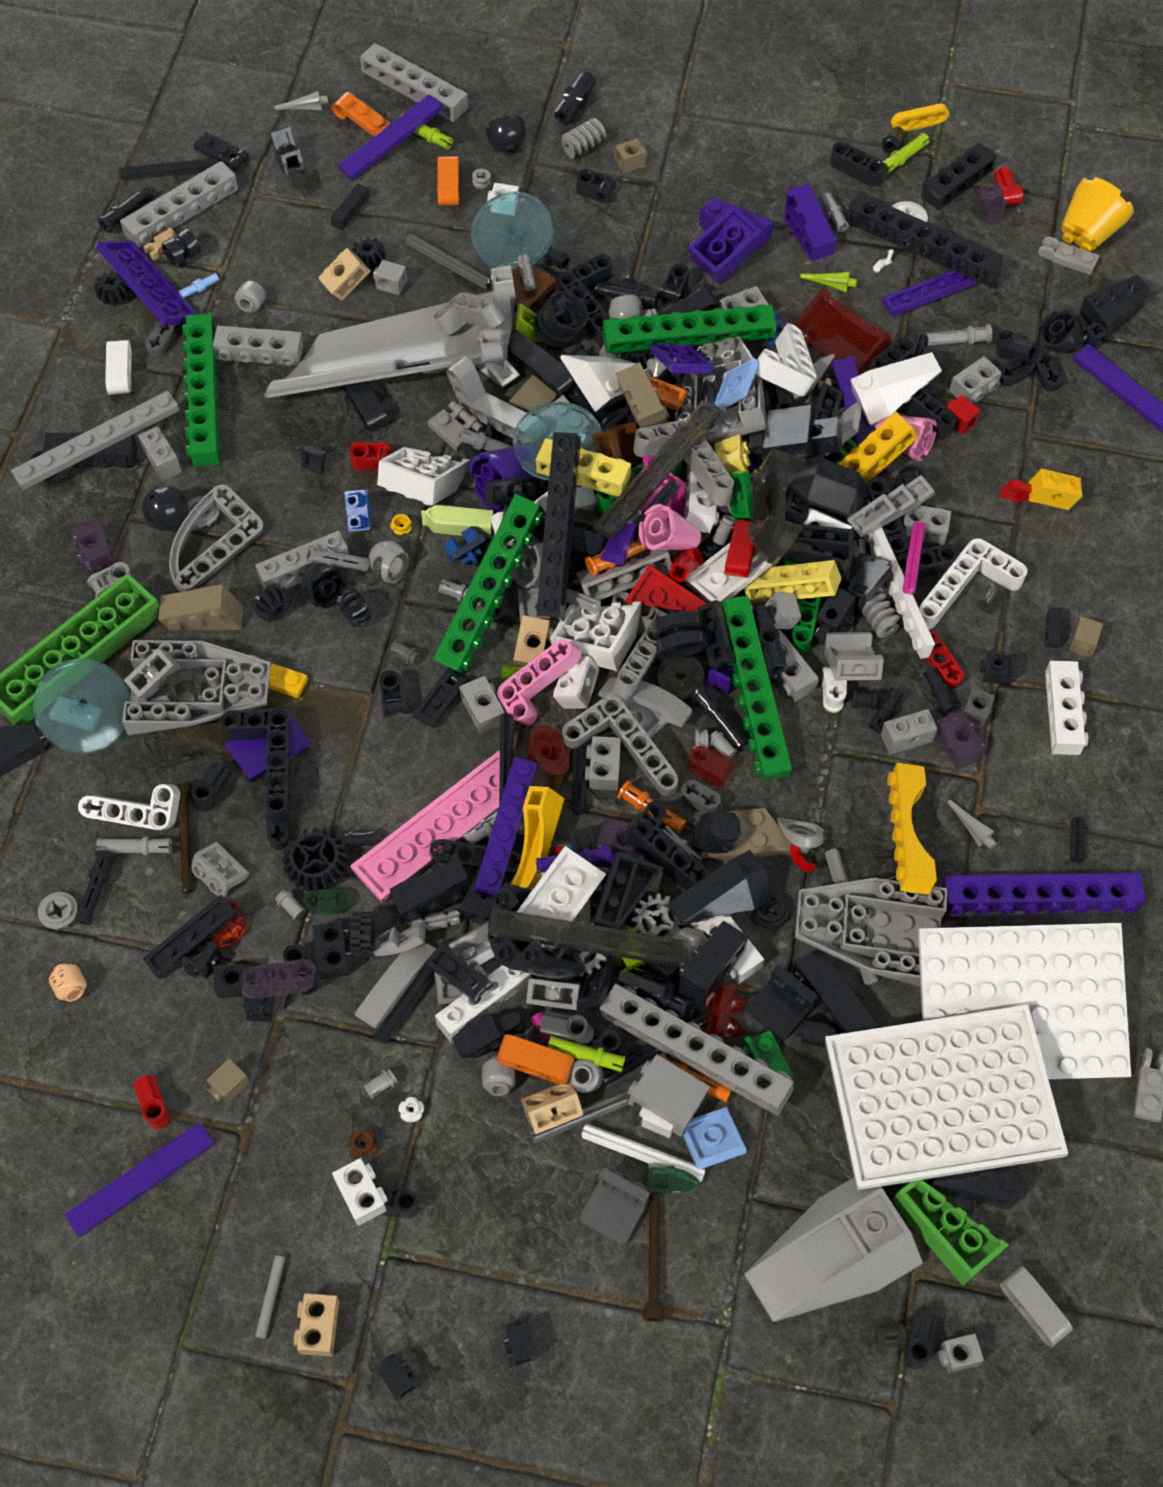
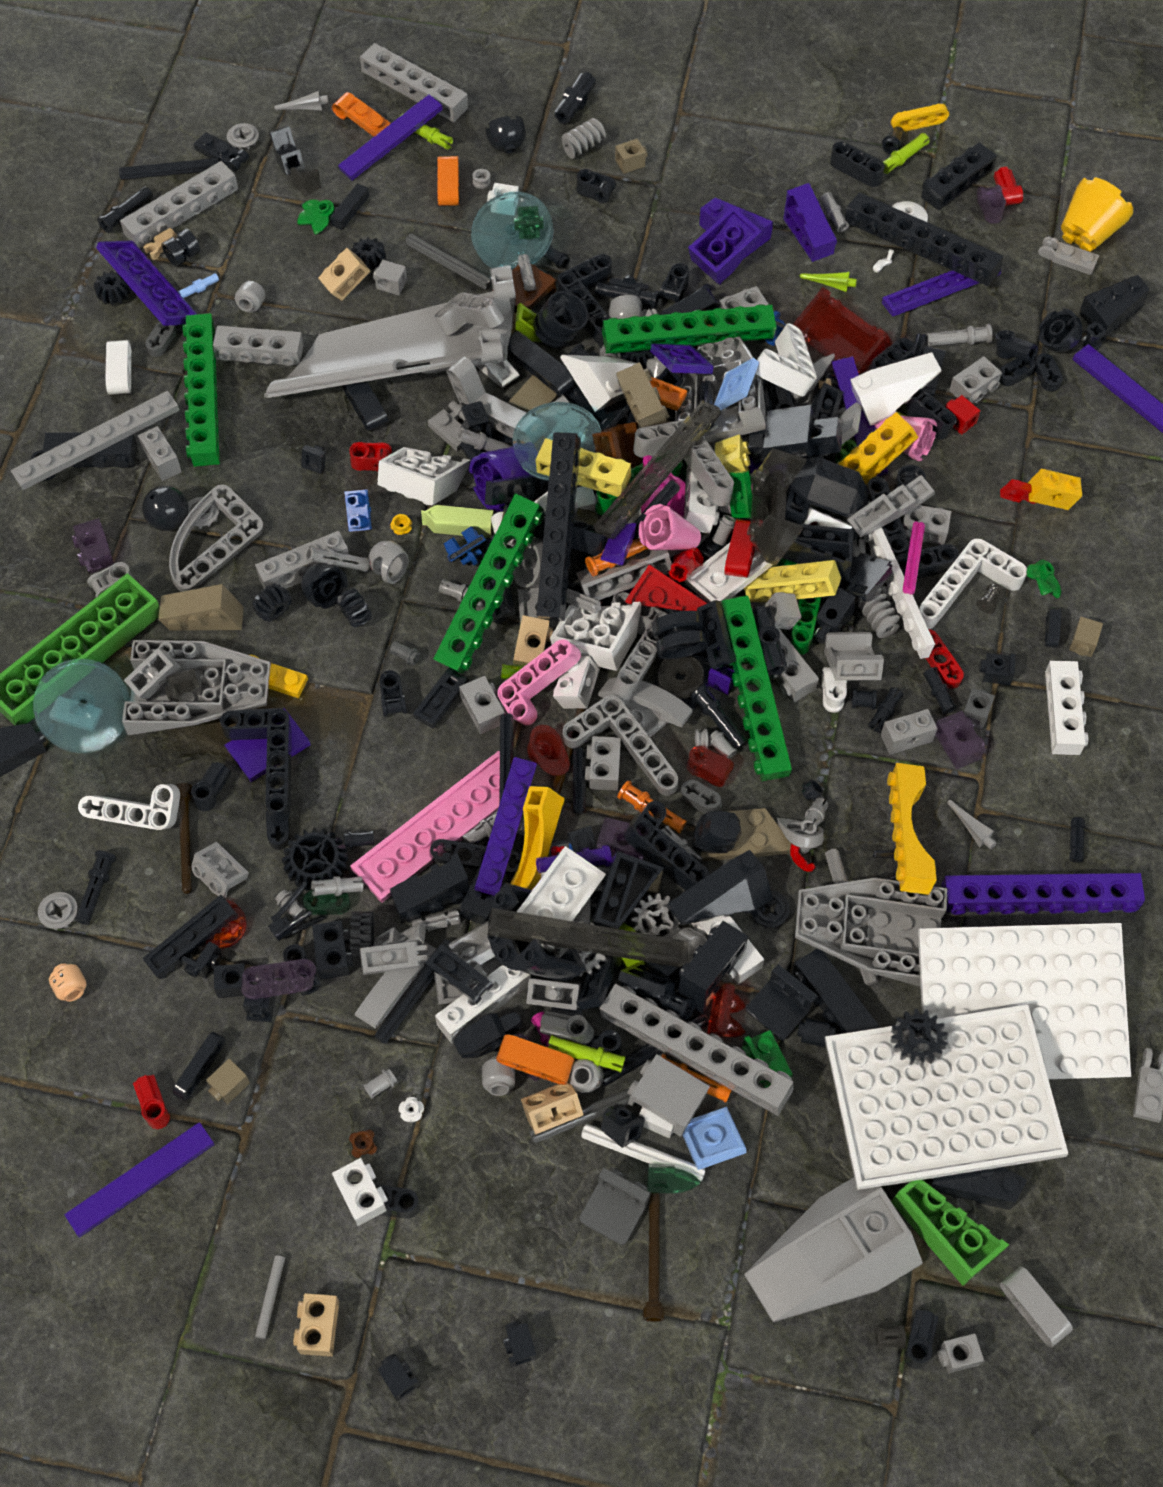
(142, 845): light grey pin -> none
(199, 1066): none -> black beam
(247, 130): none -> light grey gear
(282, 927): none -> black plant
(317, 214): none -> green plate
(337, 886): none -> light grey pin
(392, 957): none -> light grey hinge
(475, 417): none -> black bracket
(528, 222): none -> clear green brick
(622, 1125): none -> black brick
(812, 790): none -> black plate
(814, 815): none -> light grey pin
(923, 1048): none -> black gear
(1044, 575): none -> green plate

